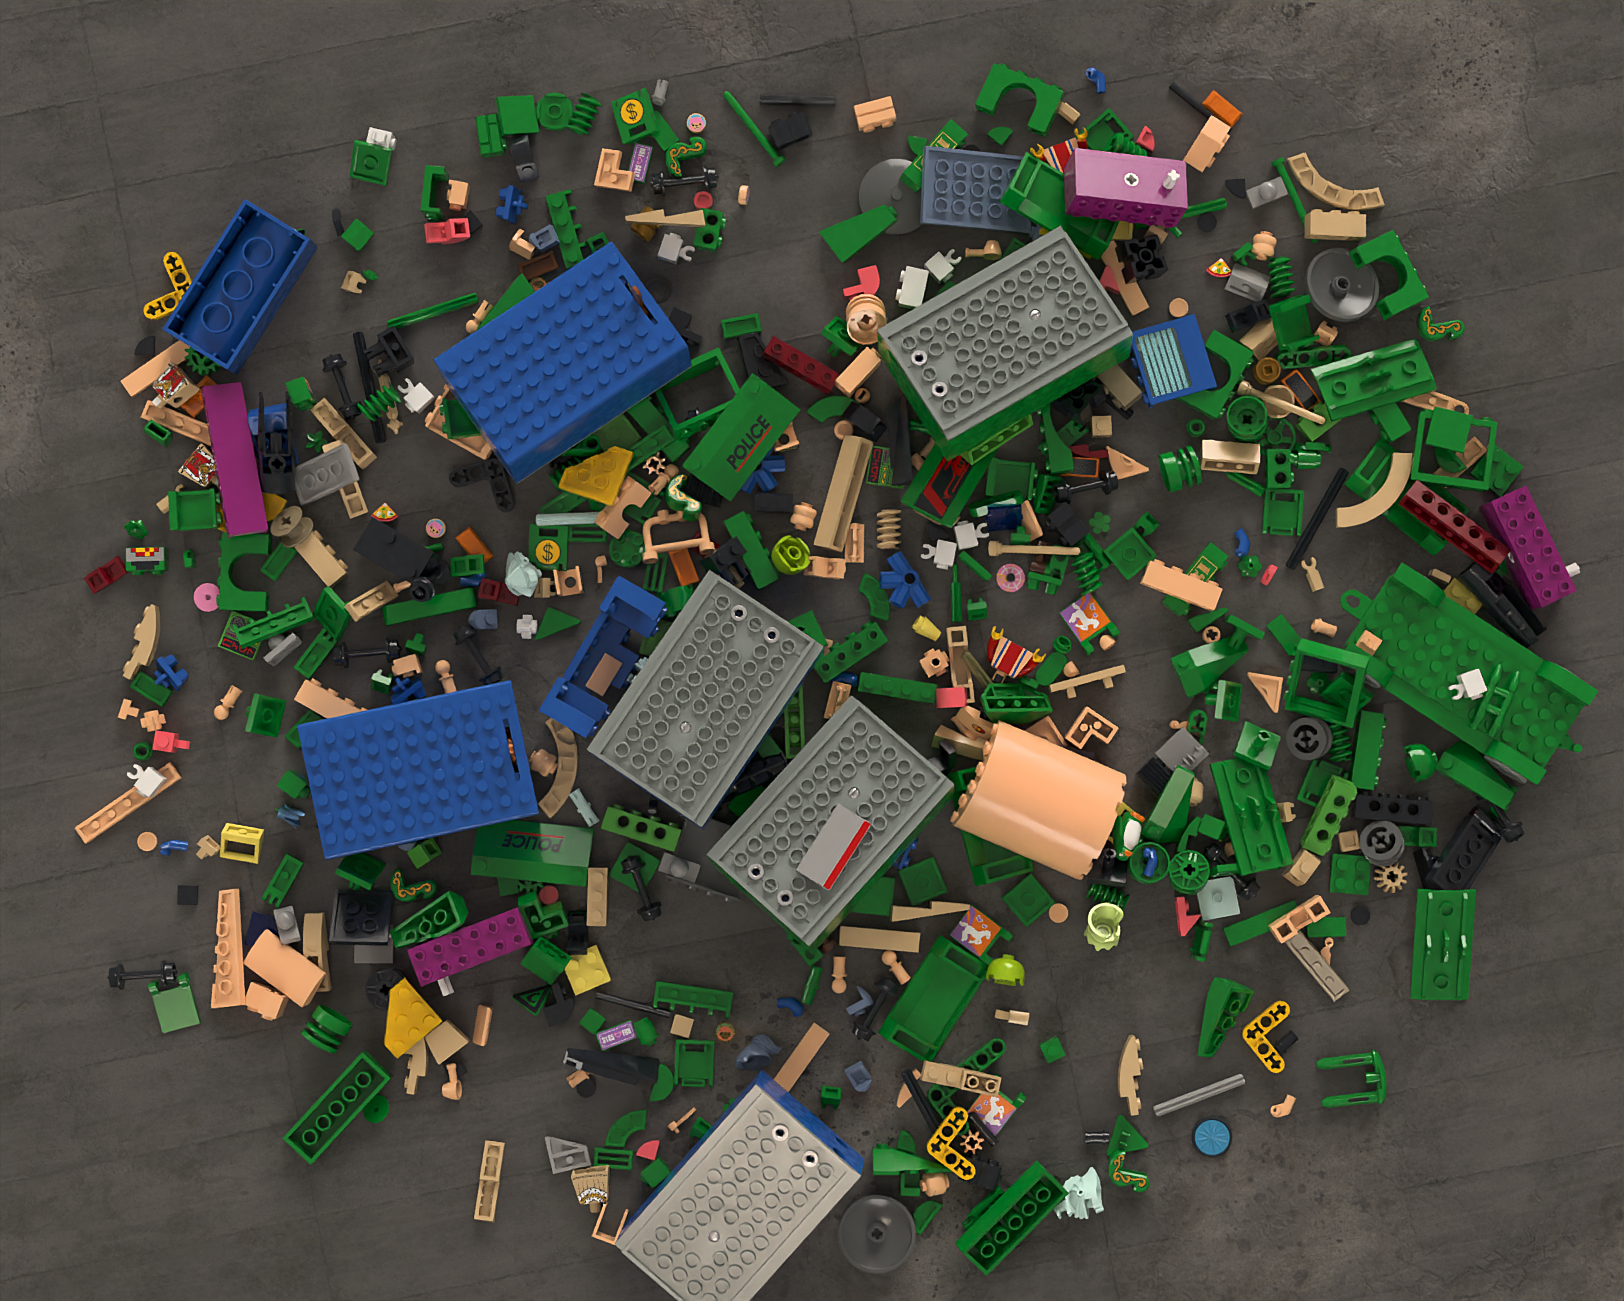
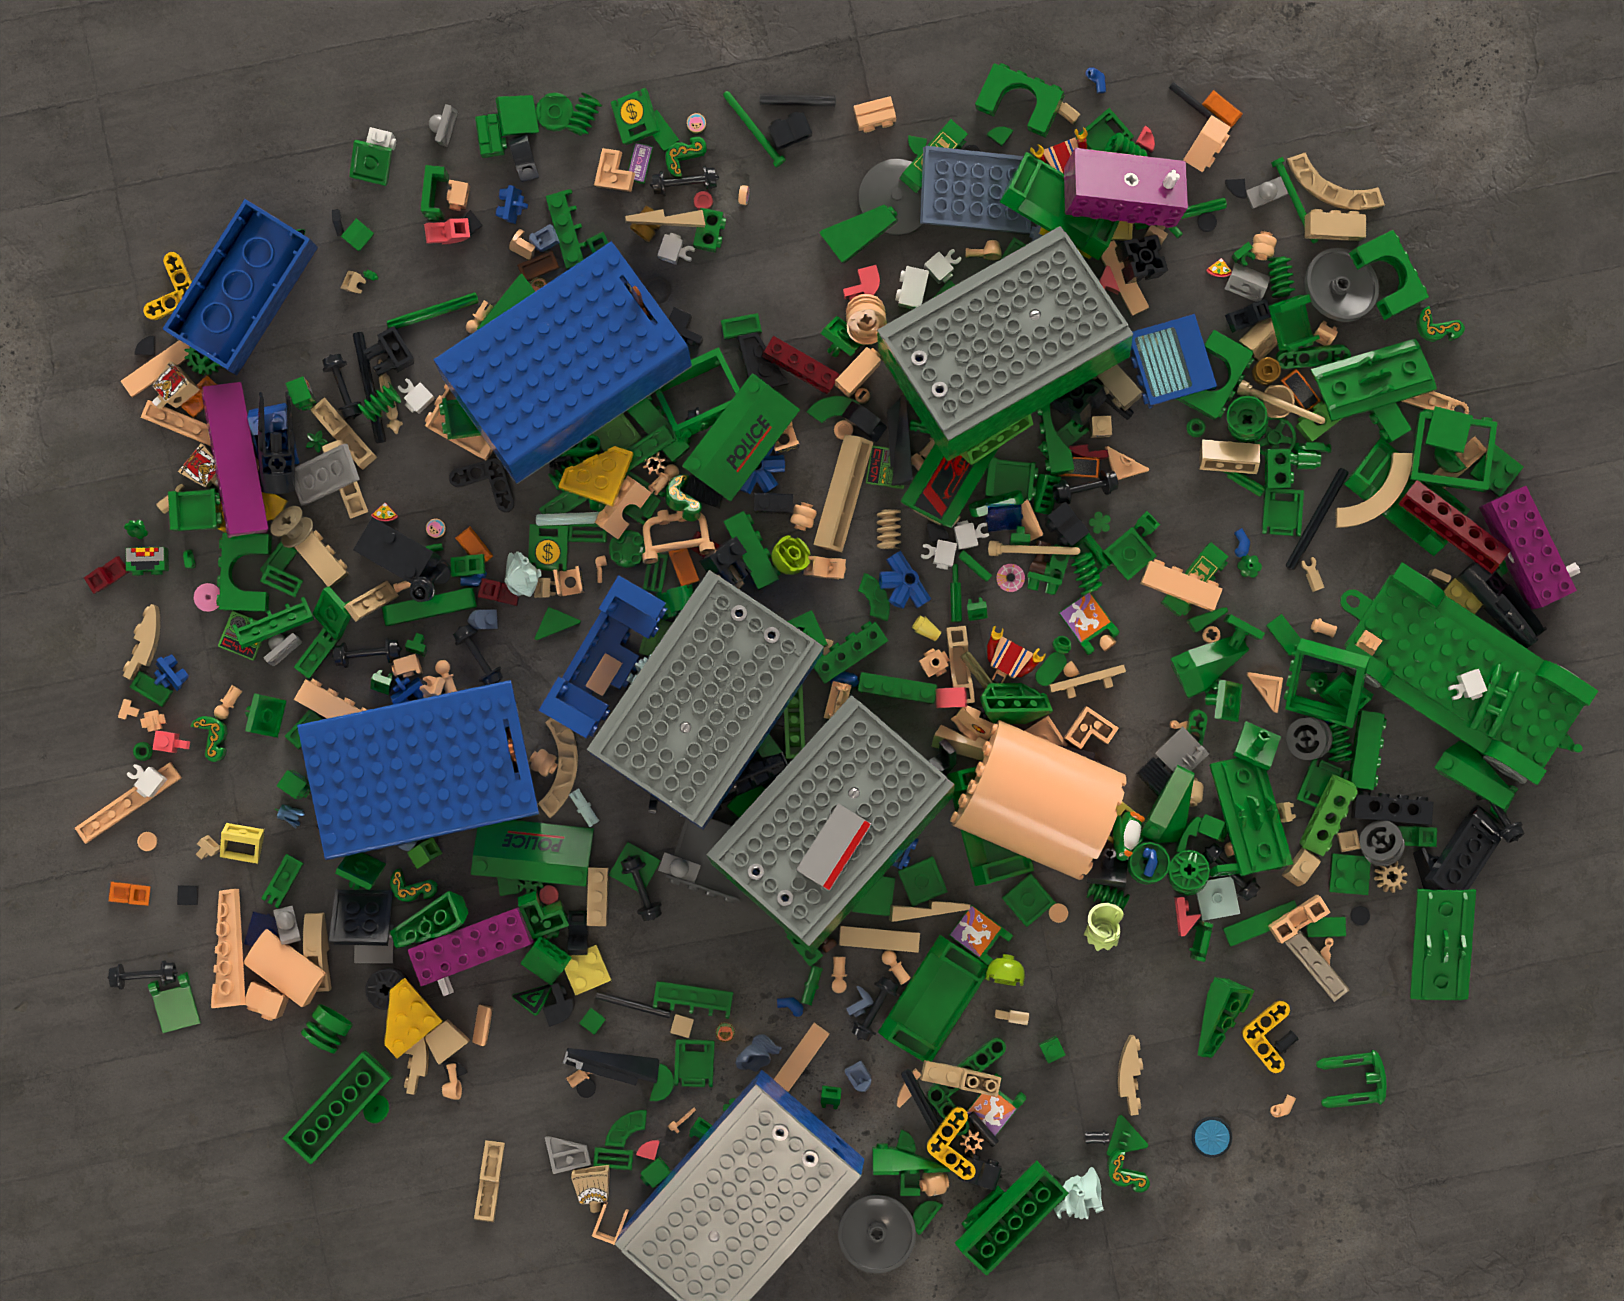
(129, 893): none -> orange slope
(148, 430): green piece -> none
(173, 844): blue arm -> none
(216, 737): none -> green animal
(266, 573): none -> green tile
(433, 687): none -> light nougat tile
(443, 125): none -> light grey tile
(527, 626): white gear -> none
(611, 824): bright green brick -> none
(615, 1035): medium lavender tile -> none
(645, 1032): green brick -> none
(660, 92): light grey pin -> none
(855, 543): light nougat hinge -> none
(1029, 682): green tile -> none
(1178, 307): light nougat piece -> none
(1184, 468): green wheel -> none
(1199, 1095): light grey axle -> none
(1269, 573): coral tile -> none
(1420, 761): green cylinder -> none

